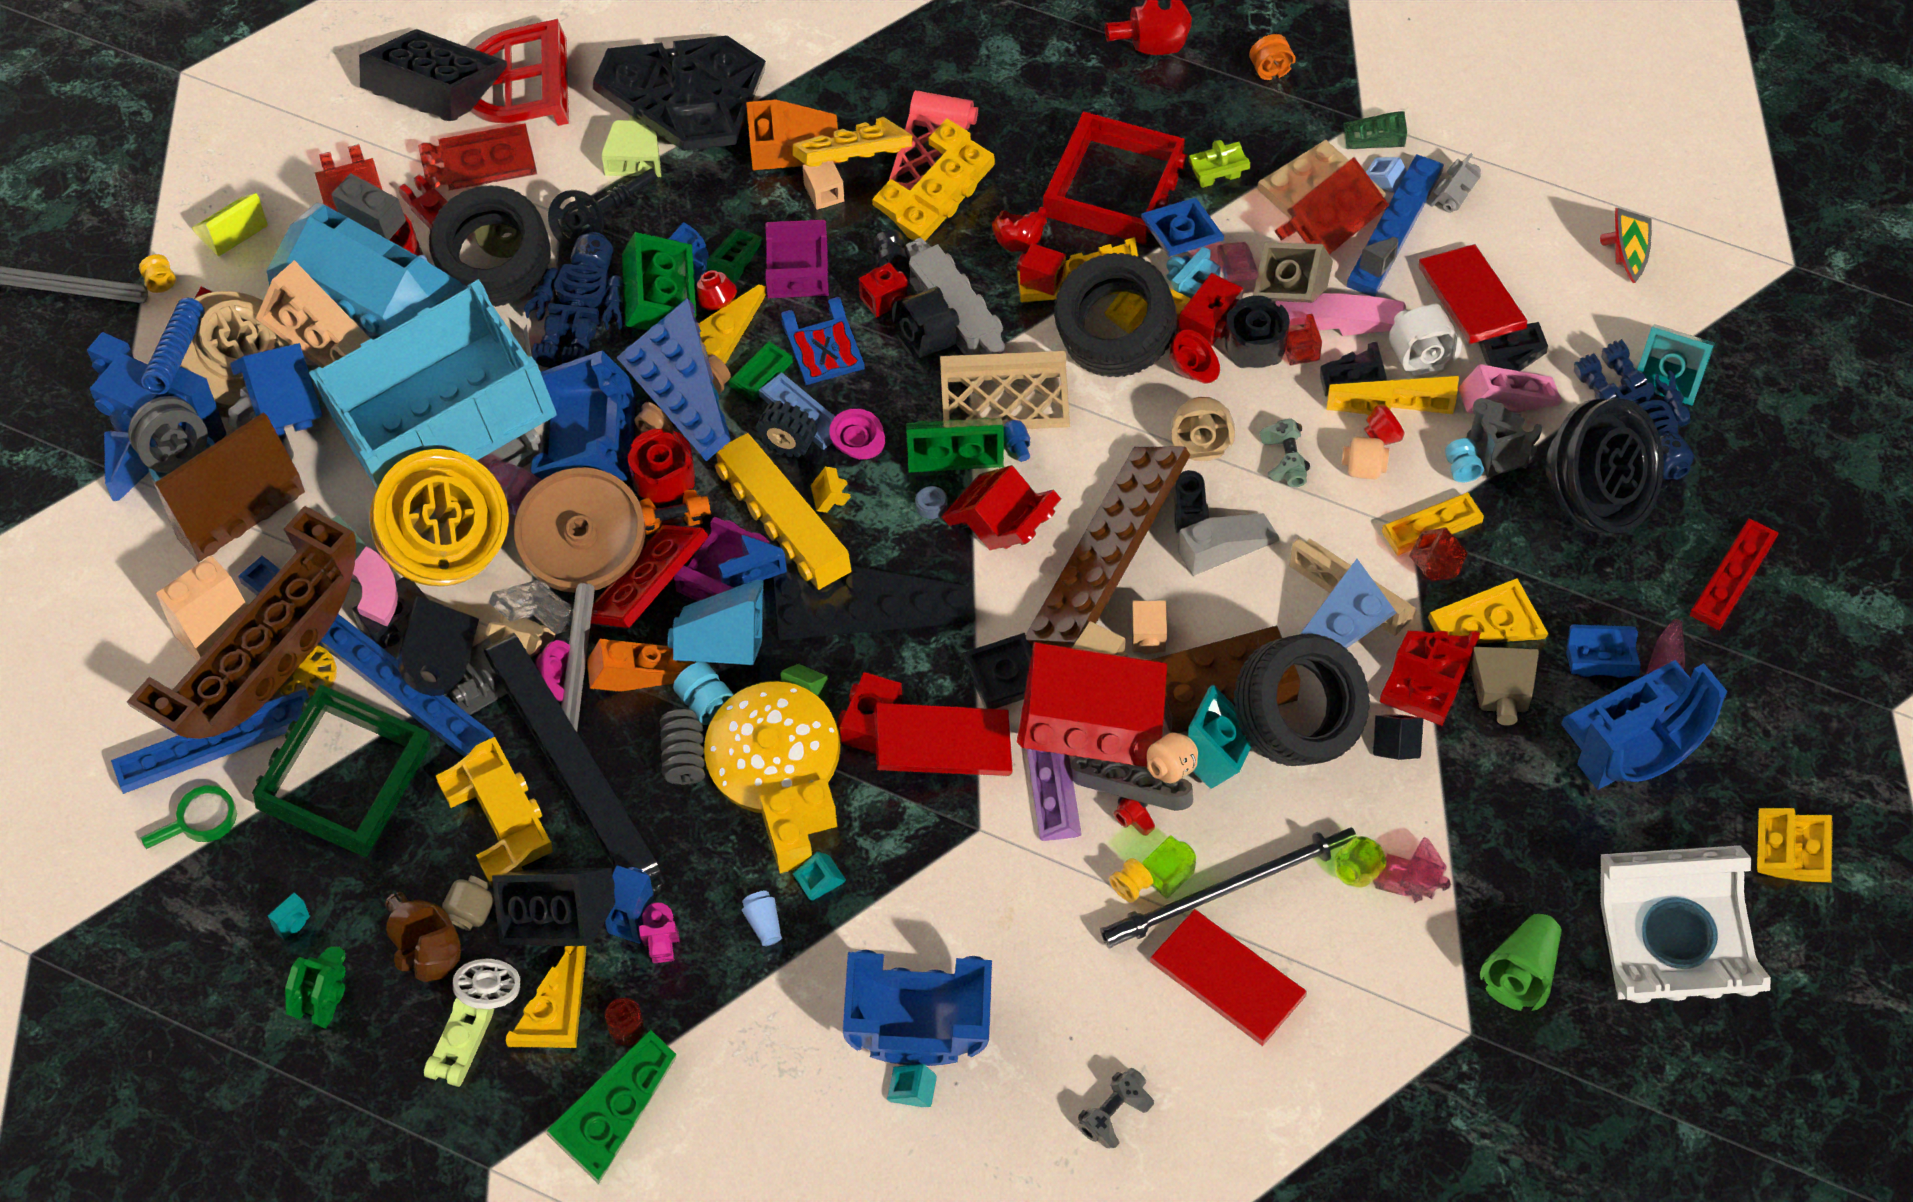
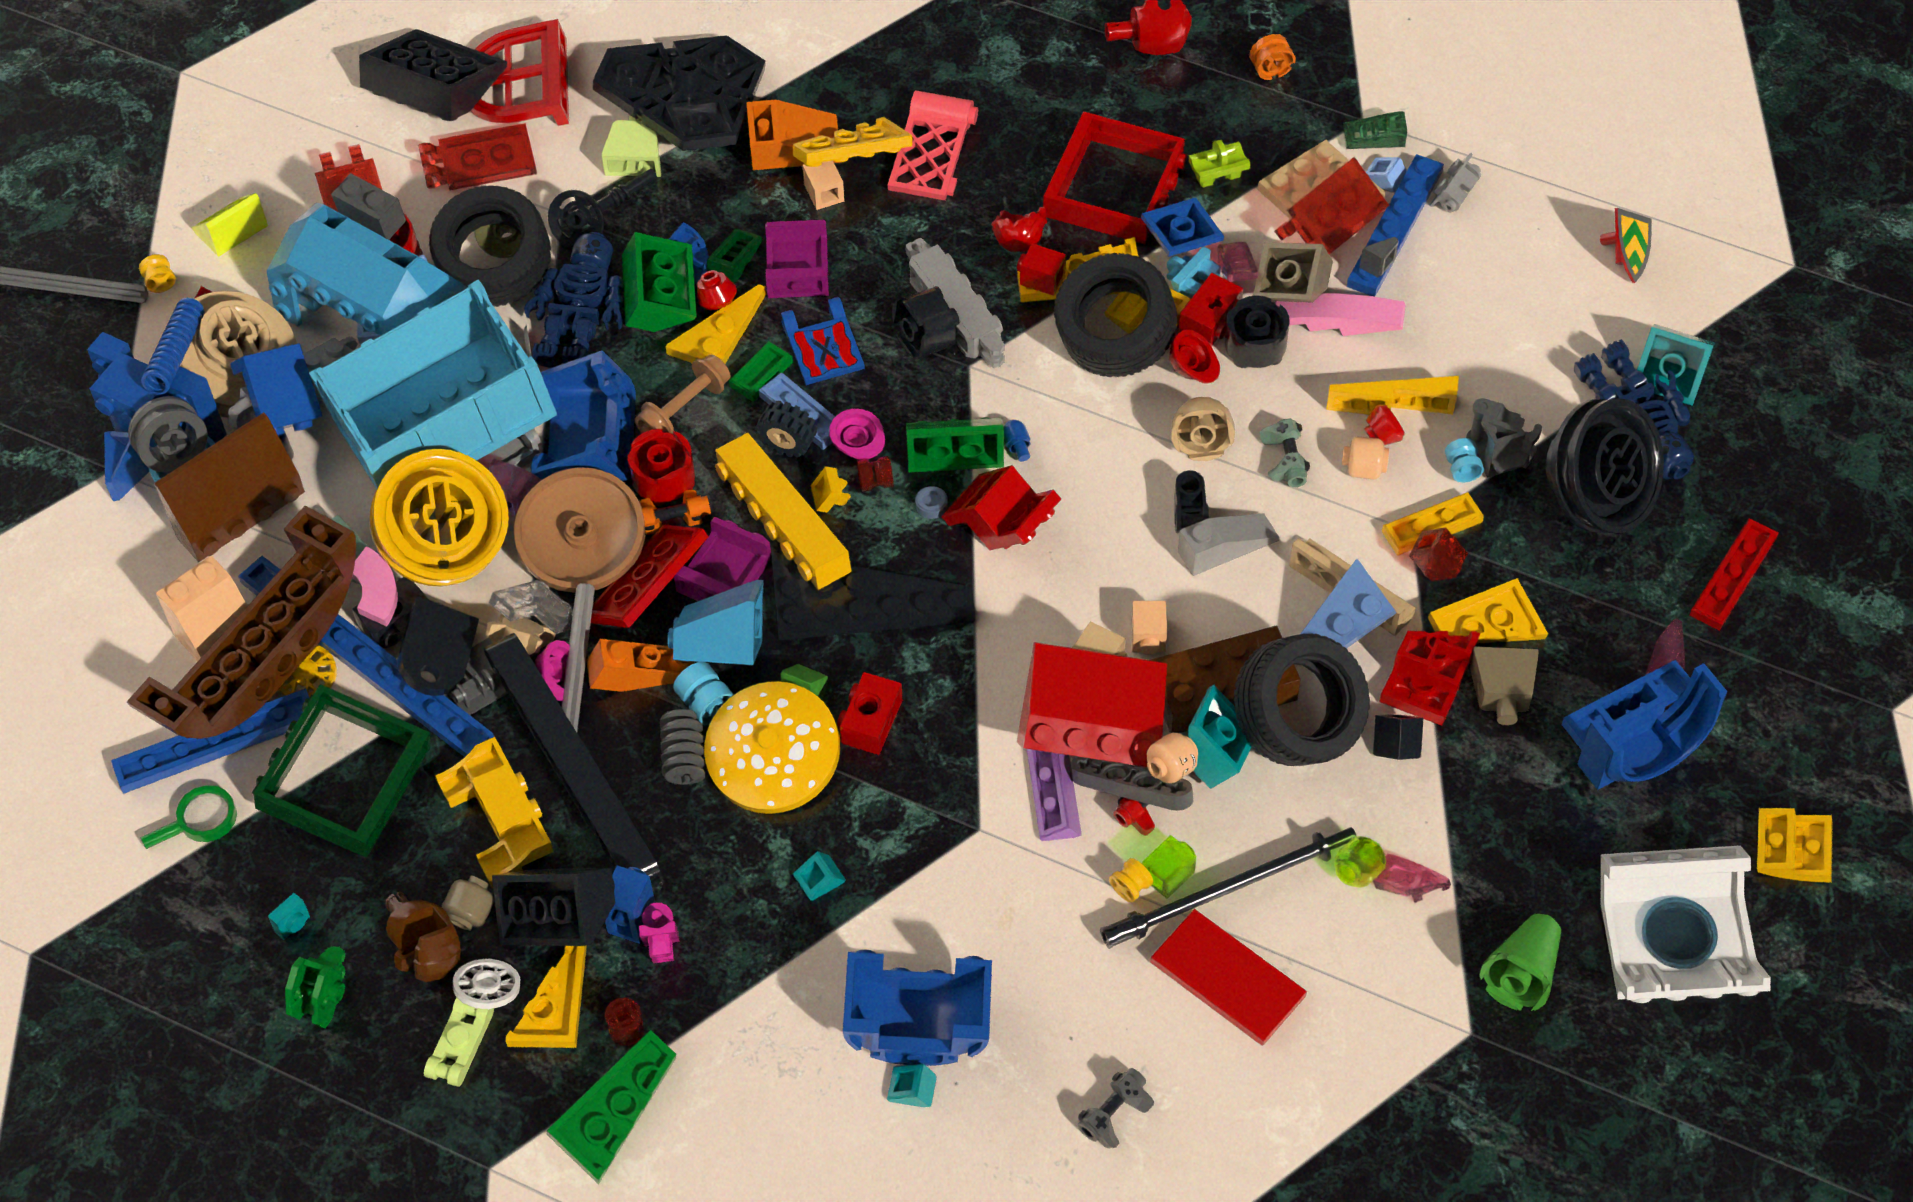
(307, 315): light nougat wedge -> none
(425, 206): red hinge -> none
(678, 377): blue wing -> none
(758, 563): blue slope -> none
(762, 916): light blue cone -> none
(792, 816): yellow brick -> none
(882, 288): red brick -> none
(882, 472): none -> clear red wheel
(890, 249): black wheel -> none
(942, 739): red tile -> none
(943, 186): yellow bracket -> none
(1000, 670): black tile -> none
(1008, 368): tan fence -> none
(1108, 545): reddish brown plate -> none
(1304, 344): clear red panel -> none
(1354, 368): black wing -> none
(1424, 340): white brick -> none
(1424, 870): clear pink slope -> none
(1472, 294): red tile -> none
(1512, 388): bright pink slope -> none
(1515, 349): black wing -> none
(1603, 650): blue bracket -> none

